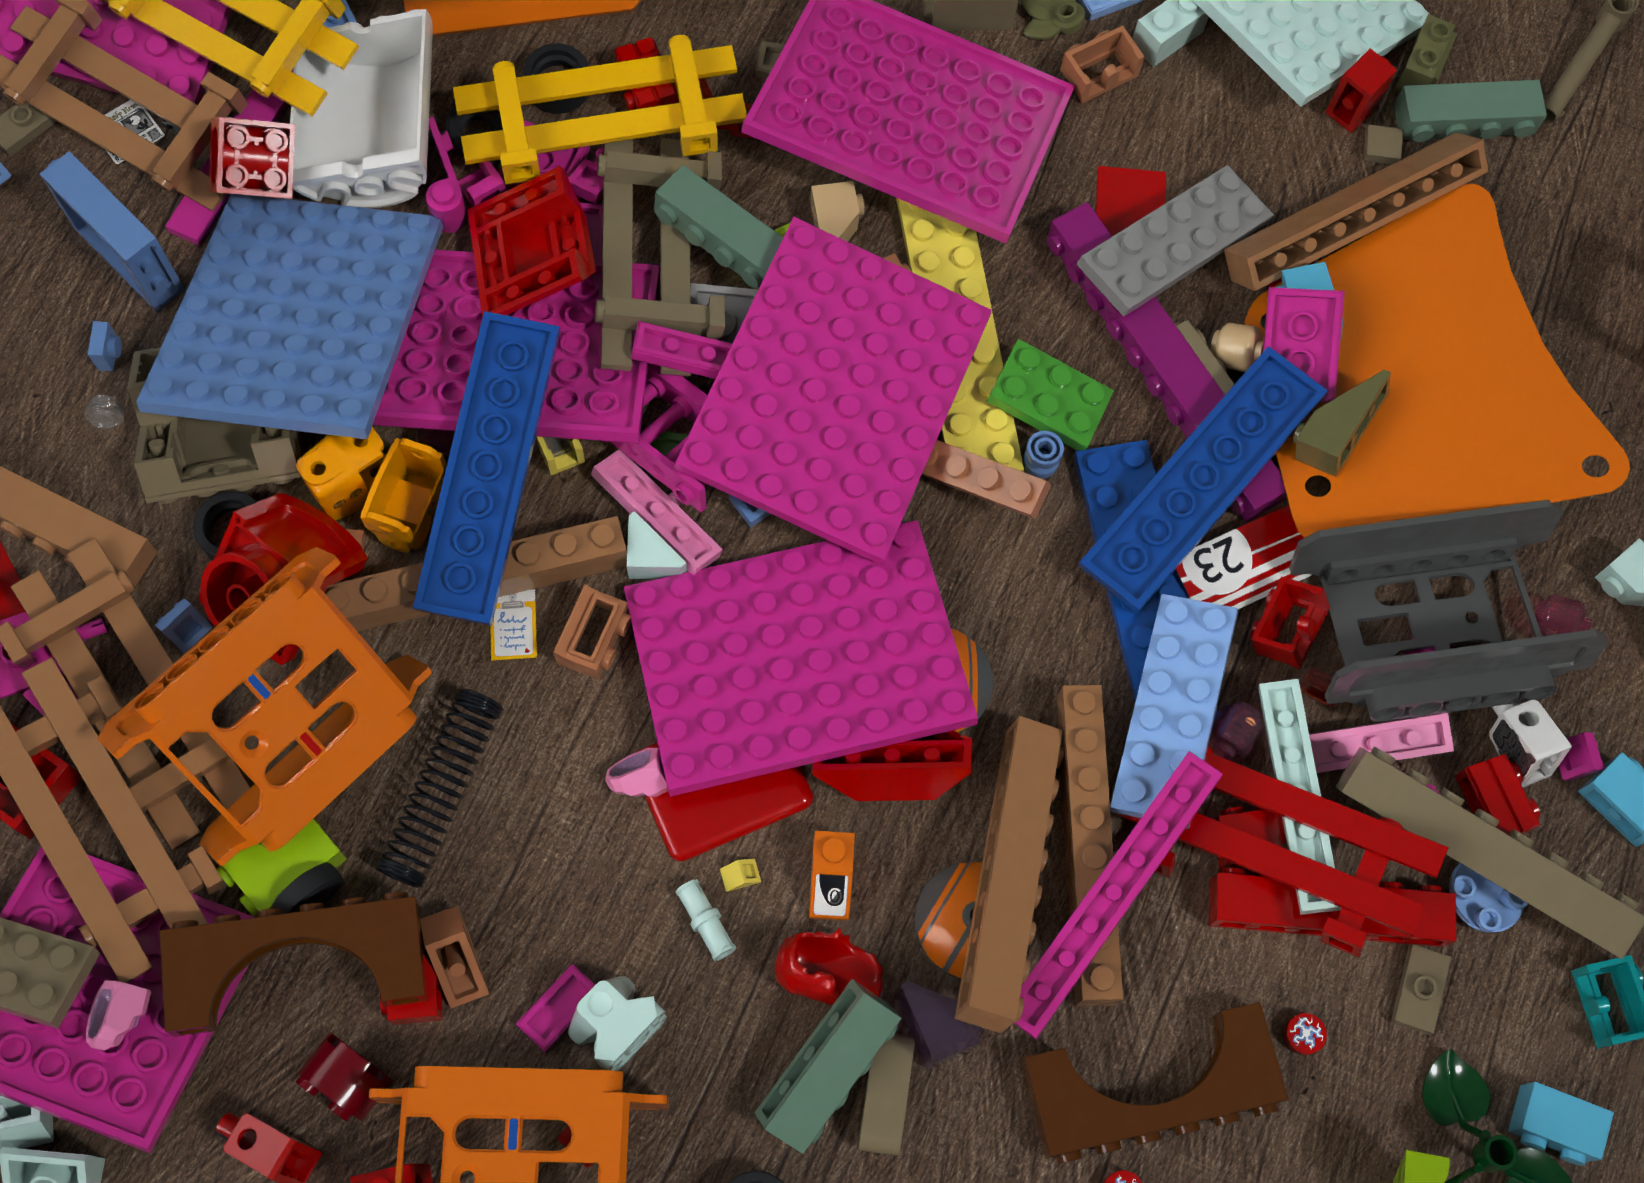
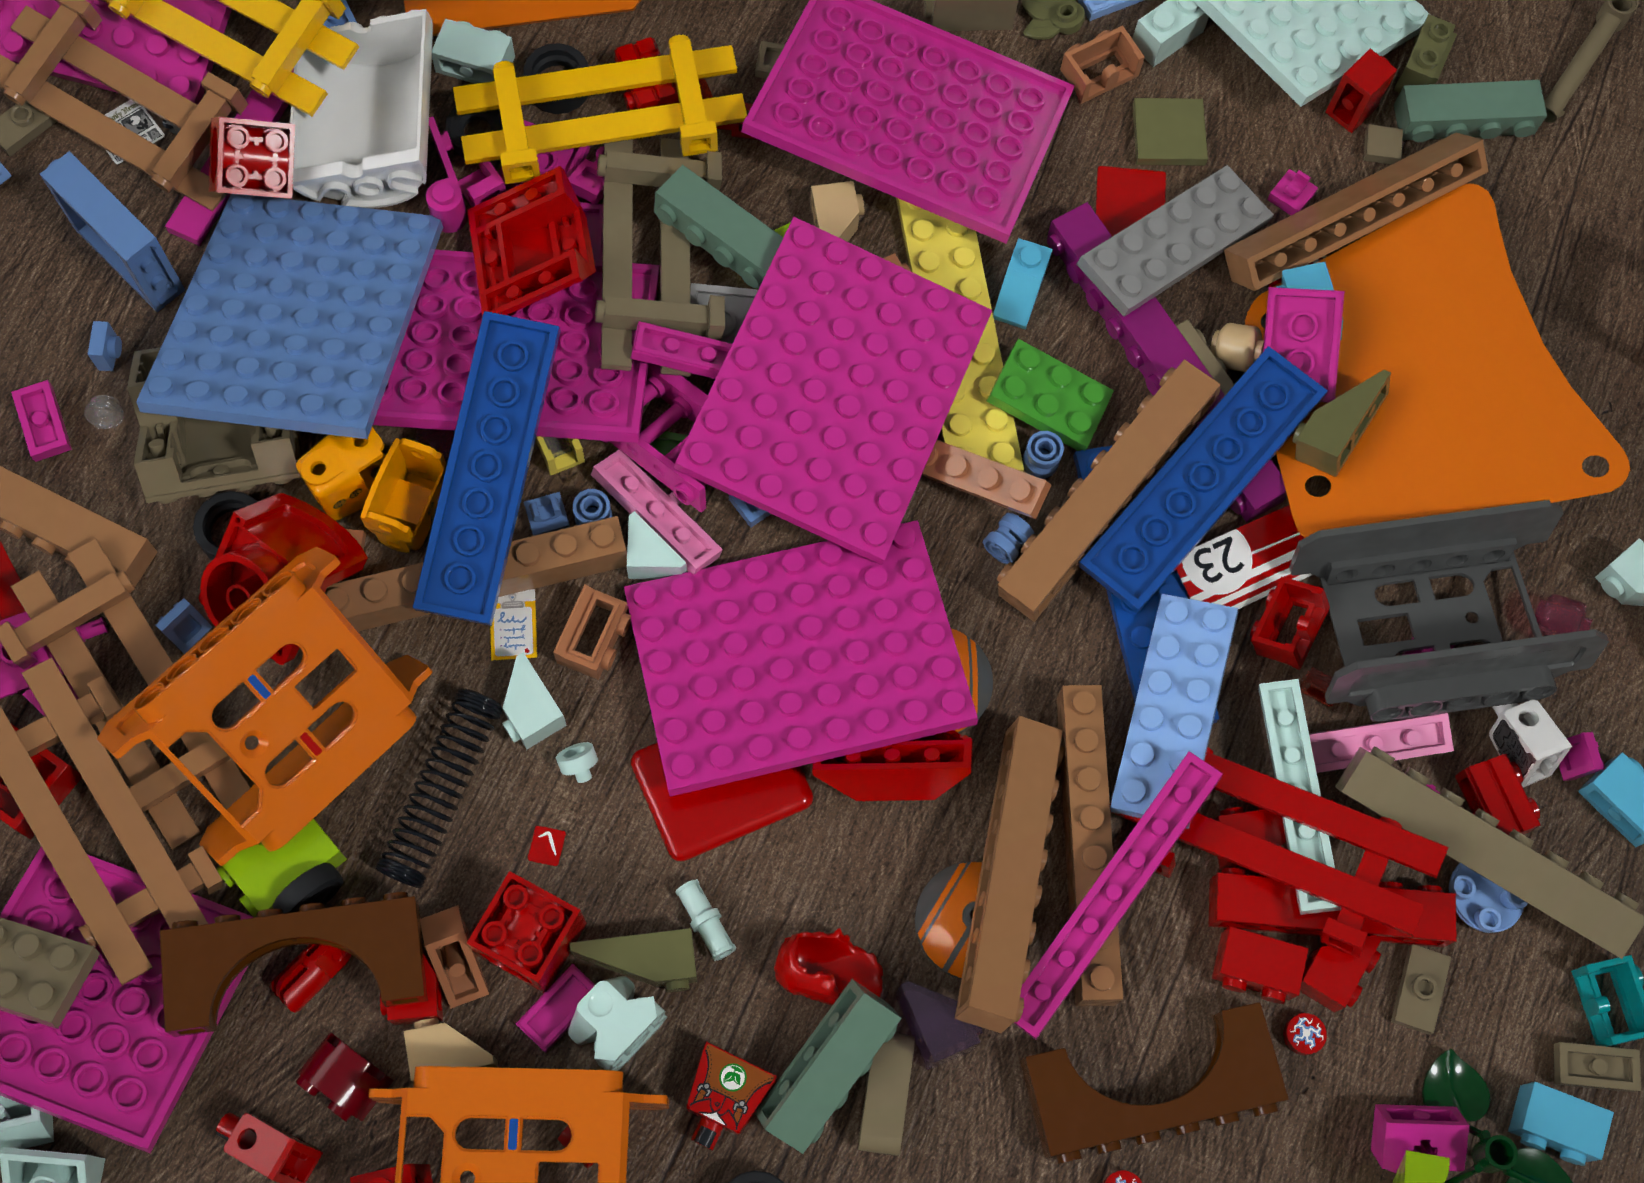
(41, 420): none -> dark pink plate
(115, 1013): bright pink rock -> none
(308, 975): none -> red arm
(443, 1046): none -> tan slope
(470, 51): none -> light aqua brick
(527, 932): none -> red brick
(529, 706): none -> light aqua slope
(546, 514): none -> medium blue tile
(546, 845): none -> red sticker
(578, 761): none -> light aqua tile
(586, 514): none -> medium blue wheel
(638, 774): bright pink rock -> none
(652, 958): none -> olive slope
(725, 1094): none -> torso
(740, 874): light yellow piece -> none
(831, 875): orange slope -> none
(1008, 538): none -> medium blue wheel
(1022, 283): none -> medium azure slope
(1108, 490): none -> medium nougat brick
(1169, 131): none -> olive tile
(1237, 731): clear pink head -> none
(1259, 964): none -> red brick
(1293, 192): none -> dark pink tile
(1334, 975): none -> red slope
(1419, 1129): none -> dark pink brick
(1597, 1067): none -> dark tan plate

